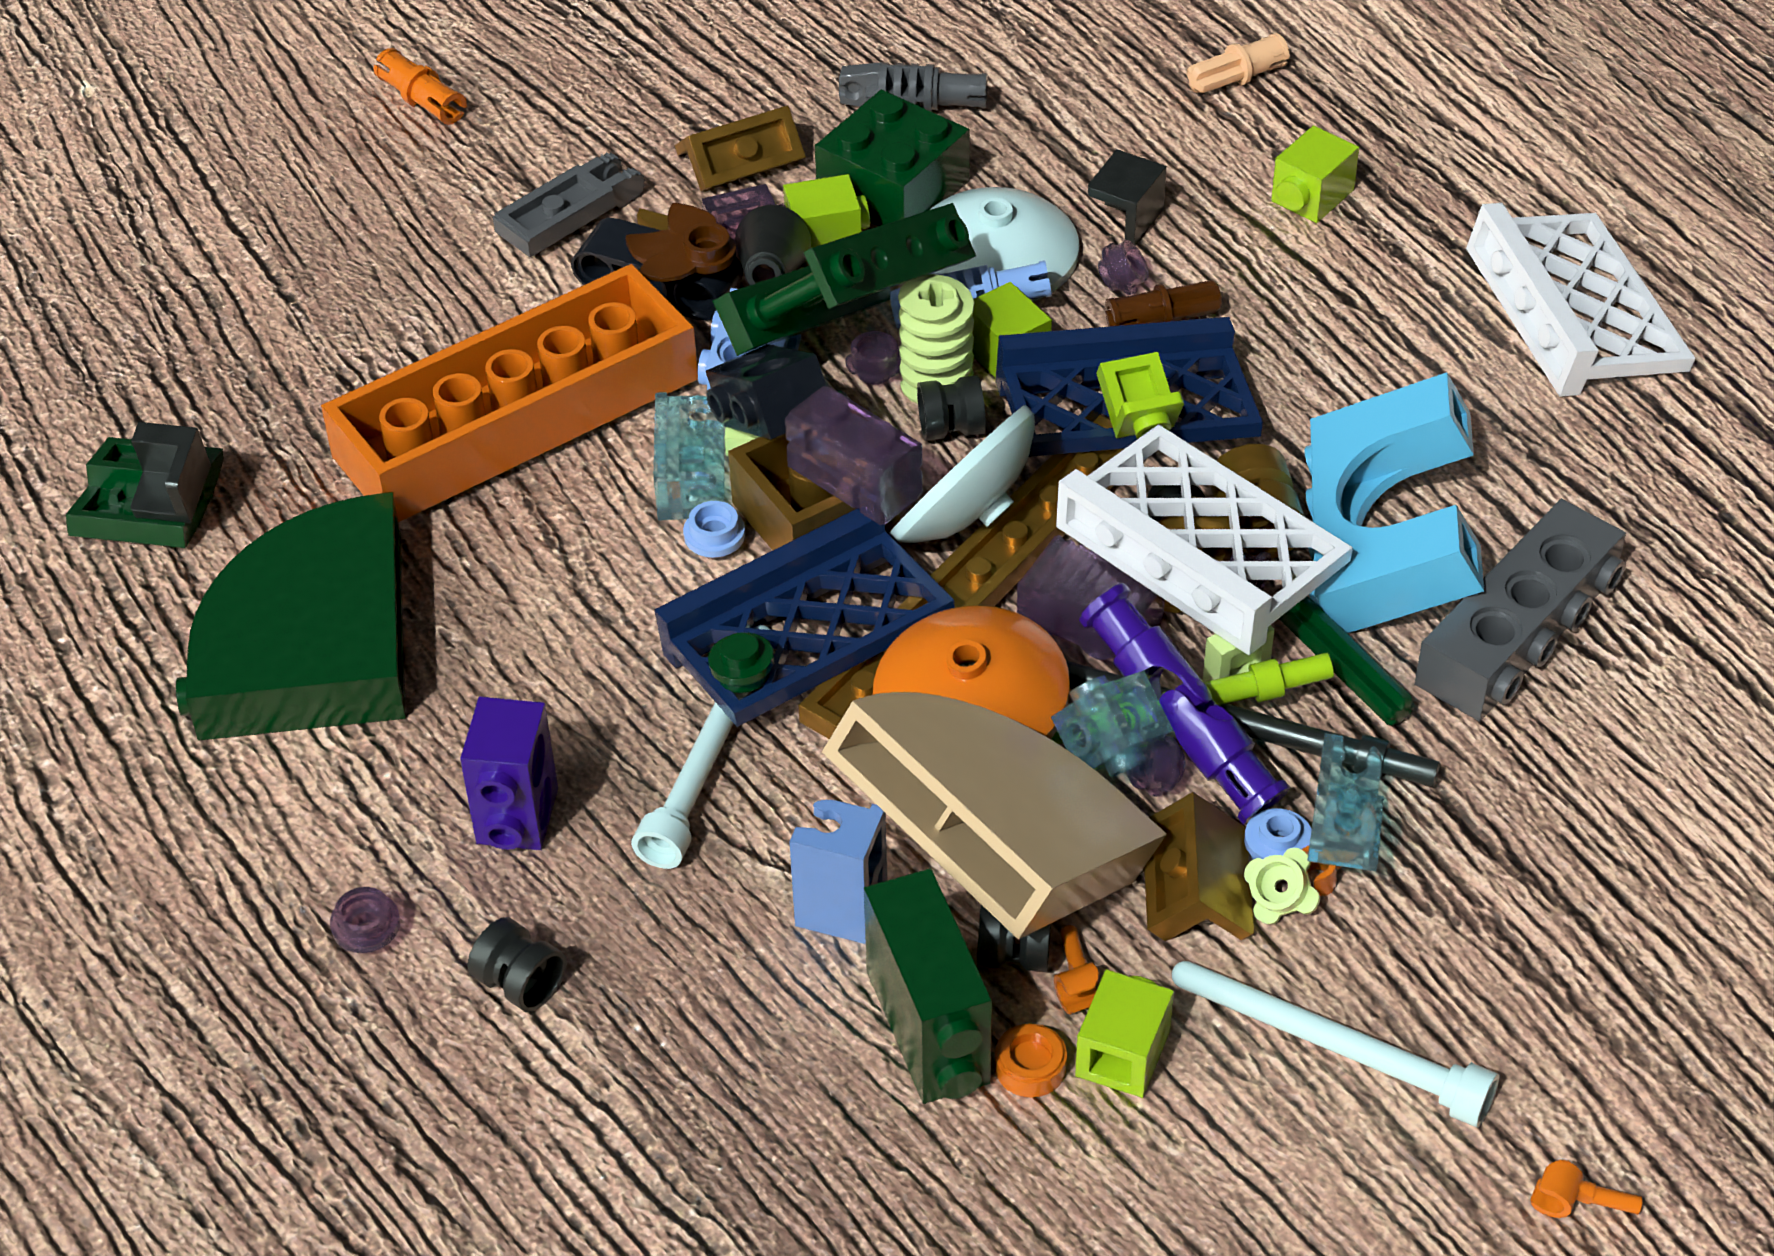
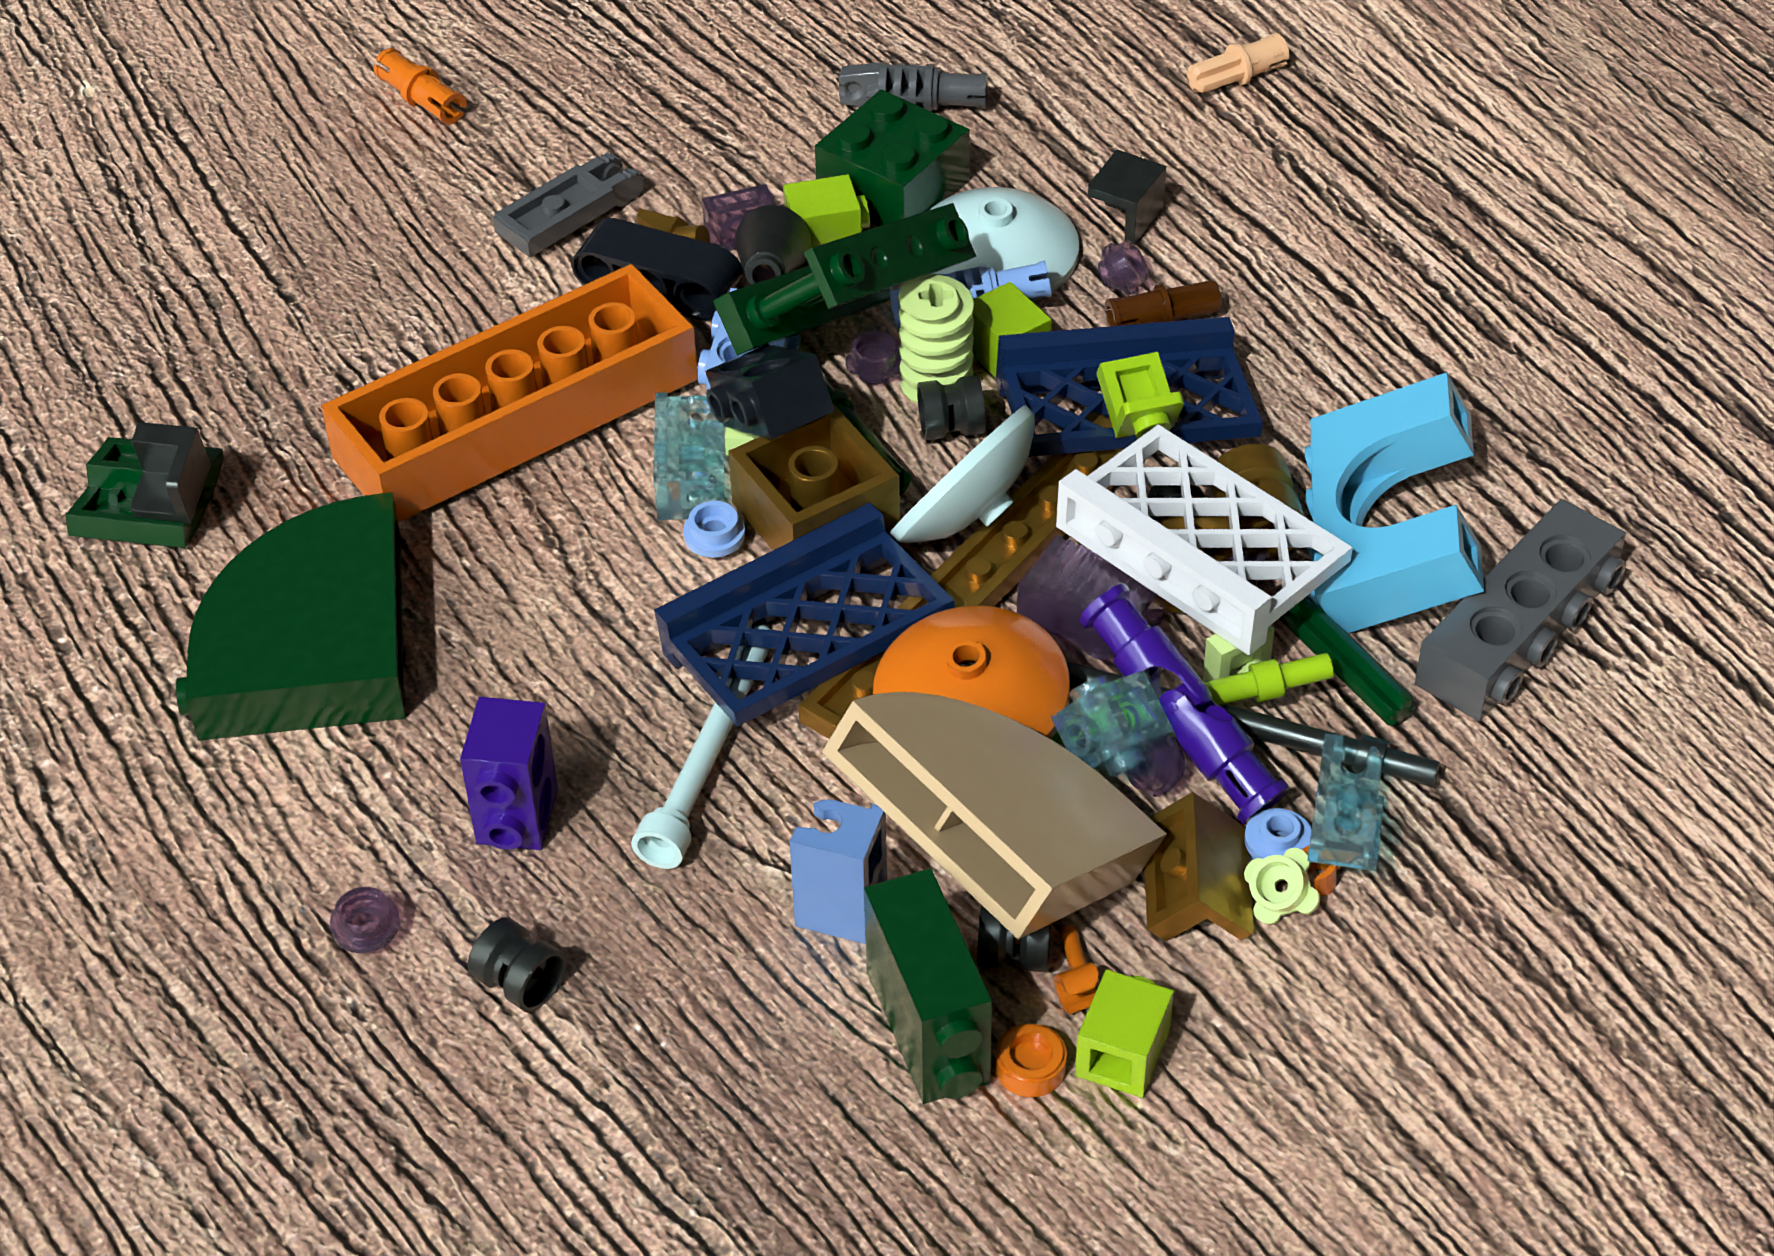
(688, 246): reddish brown plate -> none
(741, 661): dark green plate -> none
(743, 148): pearl gold panel -> none
(854, 455): clear purple brick -> none
(1315, 174): lime brick -> none
(1461, 1089): light aqua piece -> none
(1543, 306): white fence -> none
(1564, 1184): orange hand -> none

